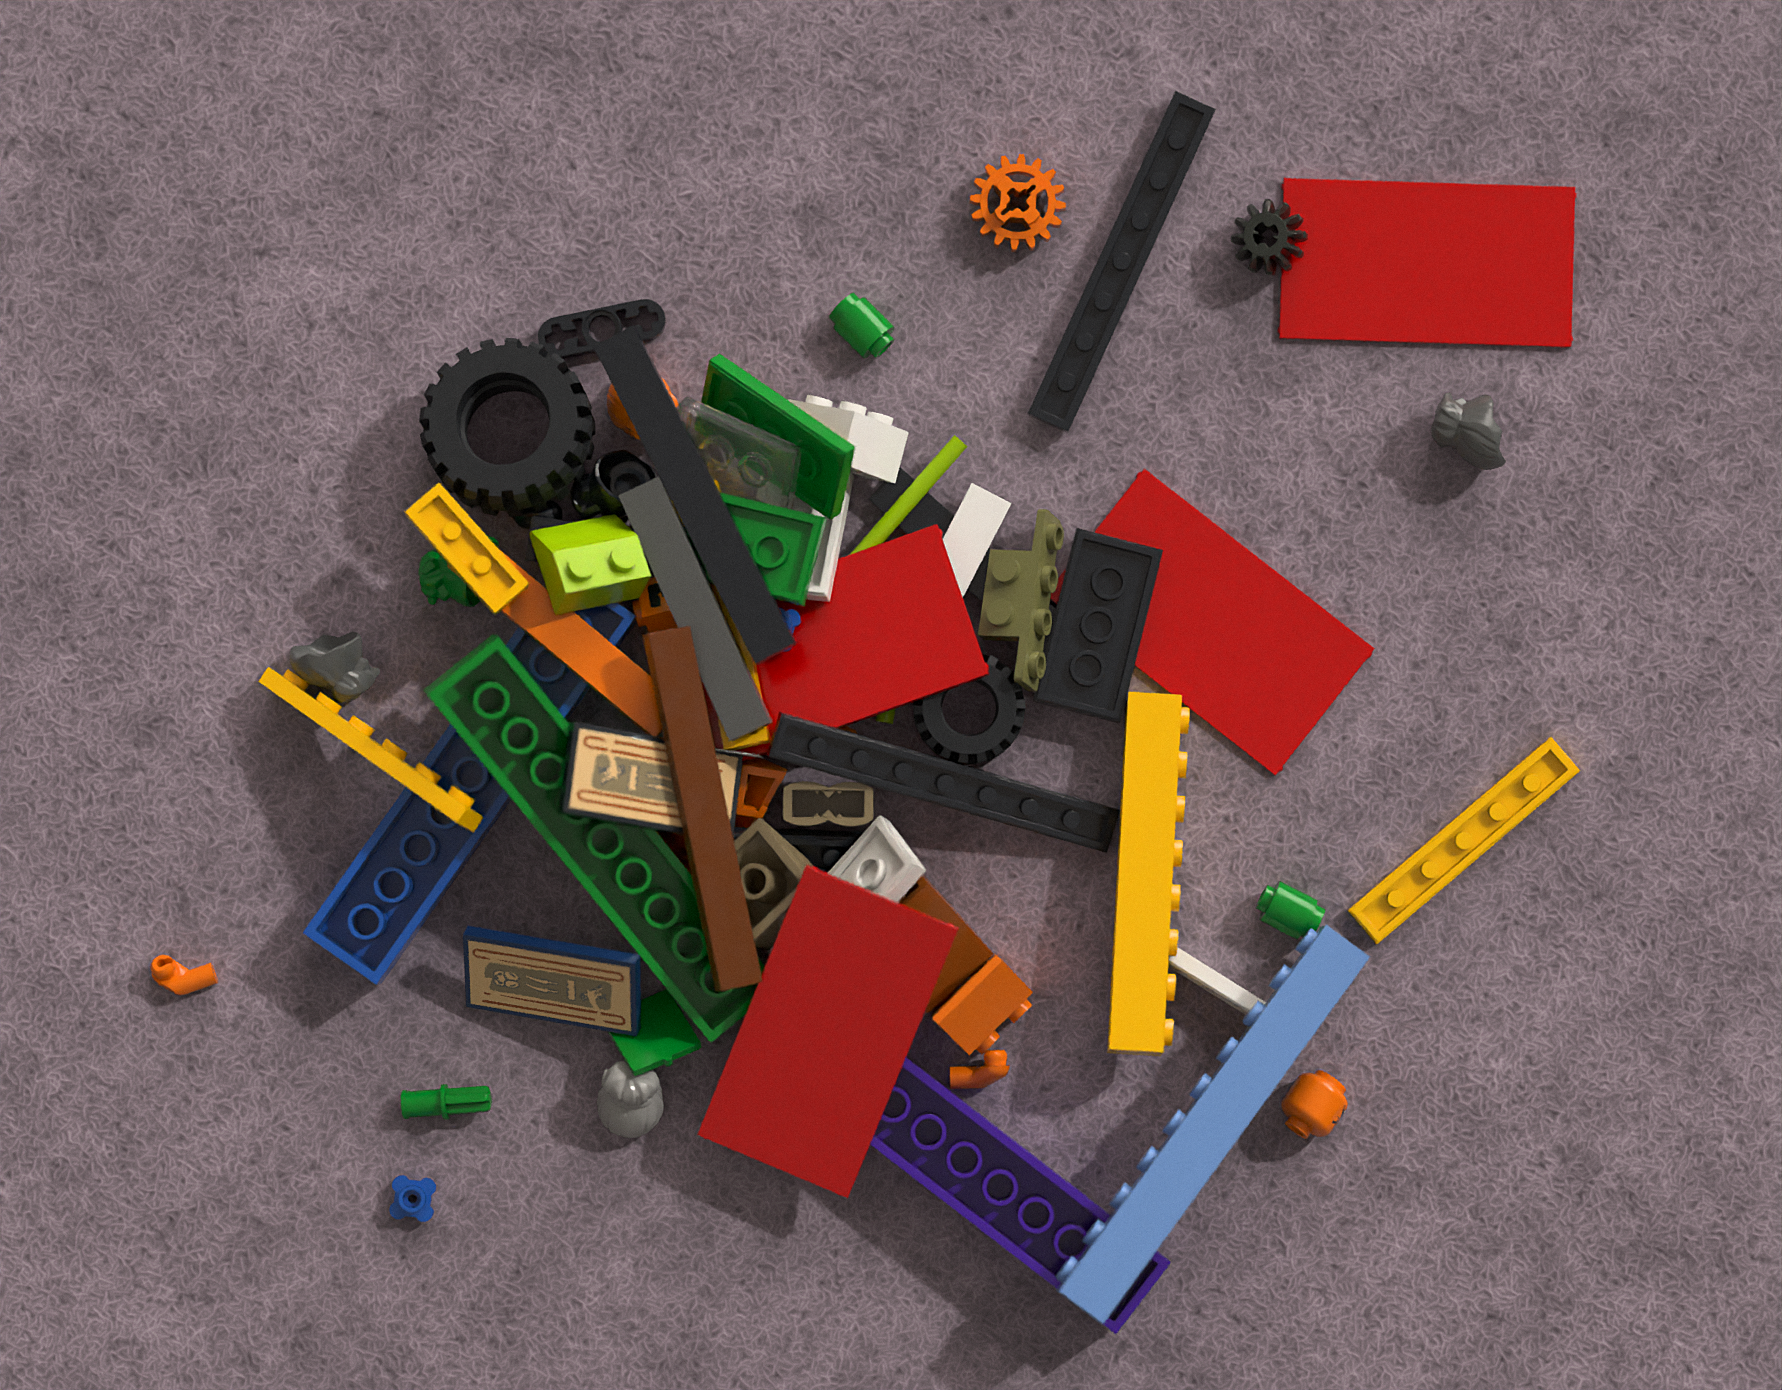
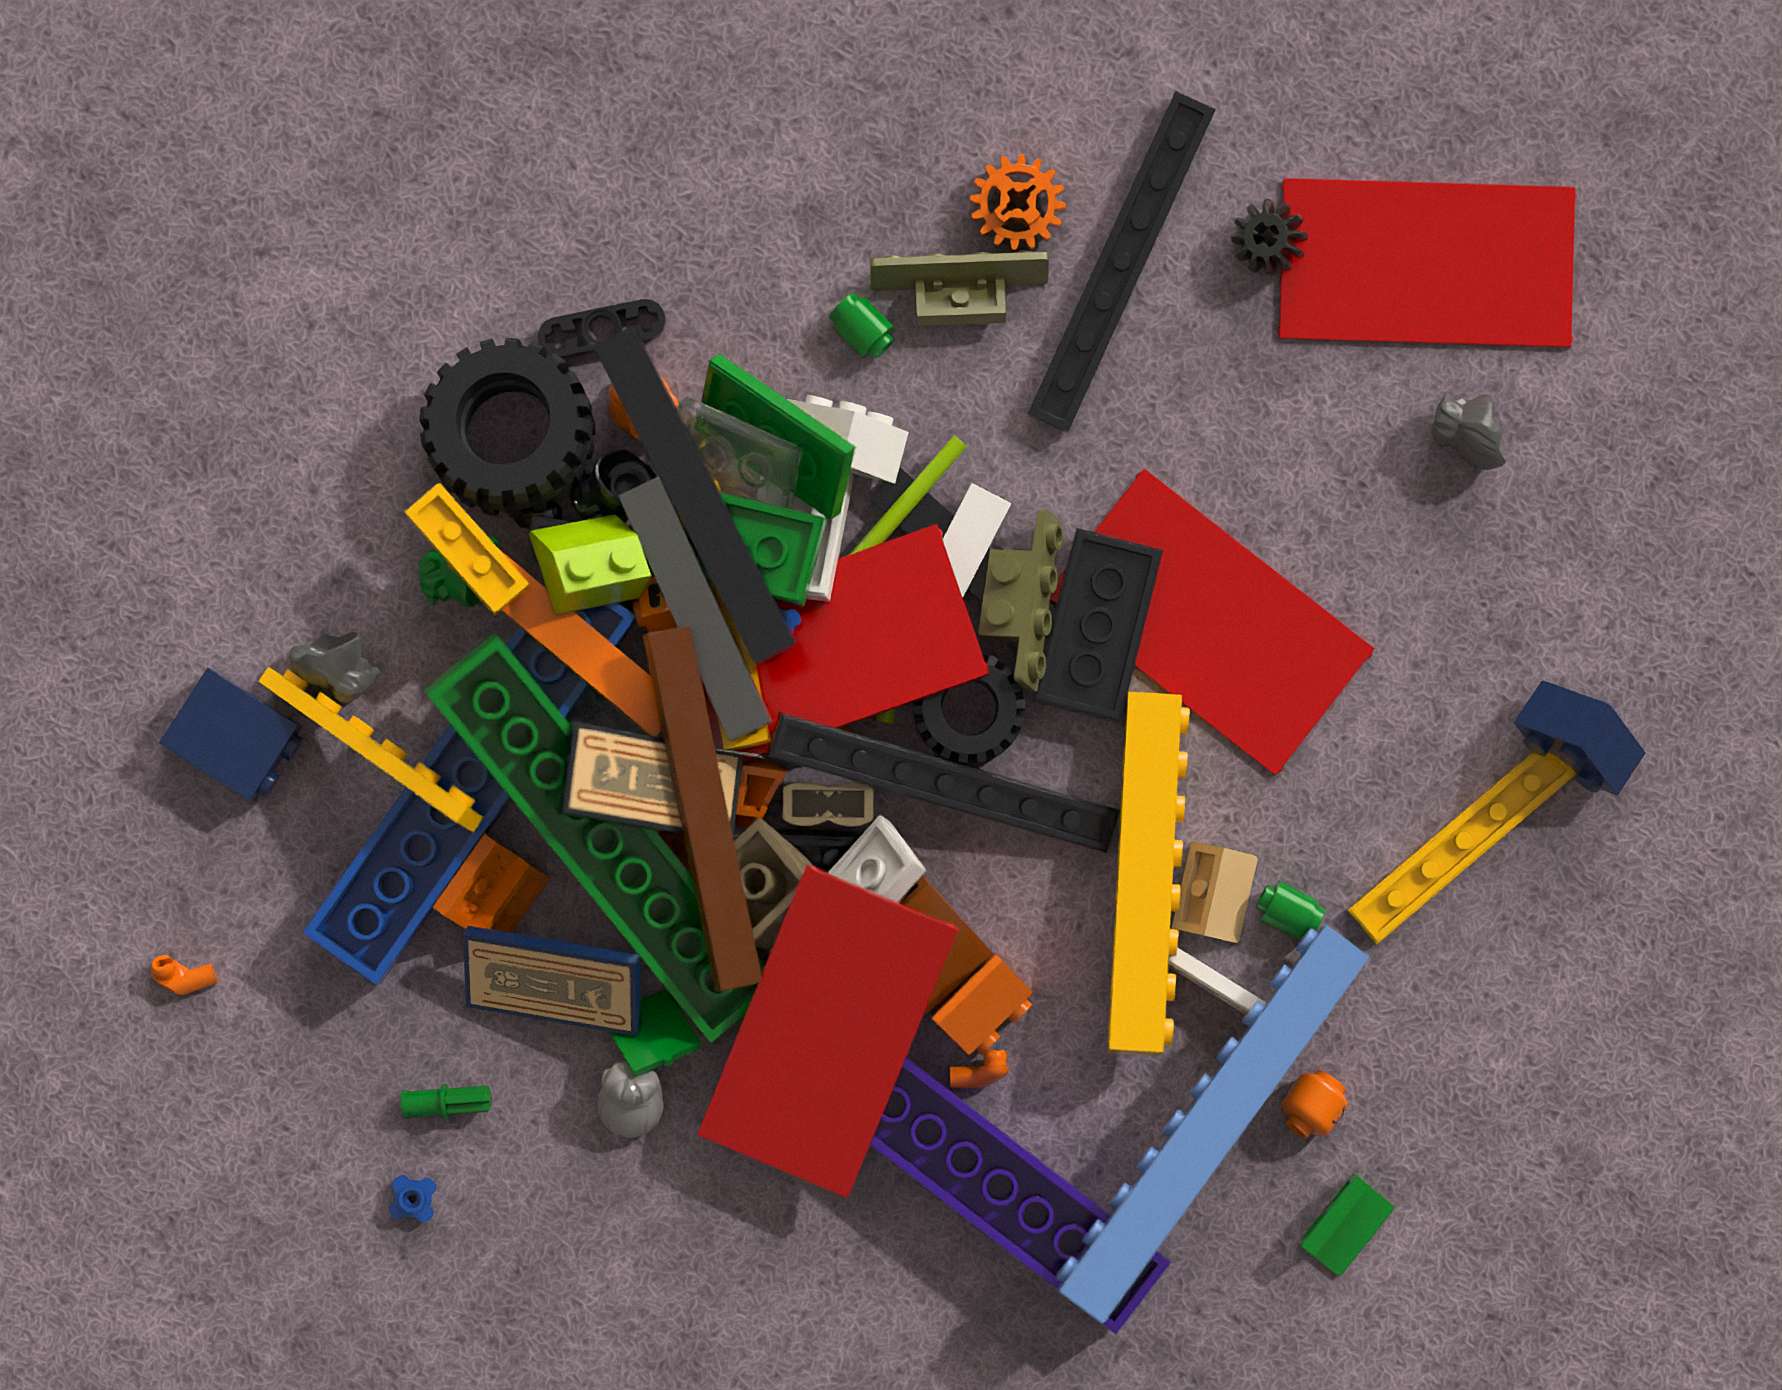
(232, 736): none -> dark blue brick
(491, 888): none -> orange slope
(959, 286): none -> olive bracket
(1215, 892): none -> tan panel
(1346, 1224): none -> green panel
(1582, 735): none -> dark blue brick

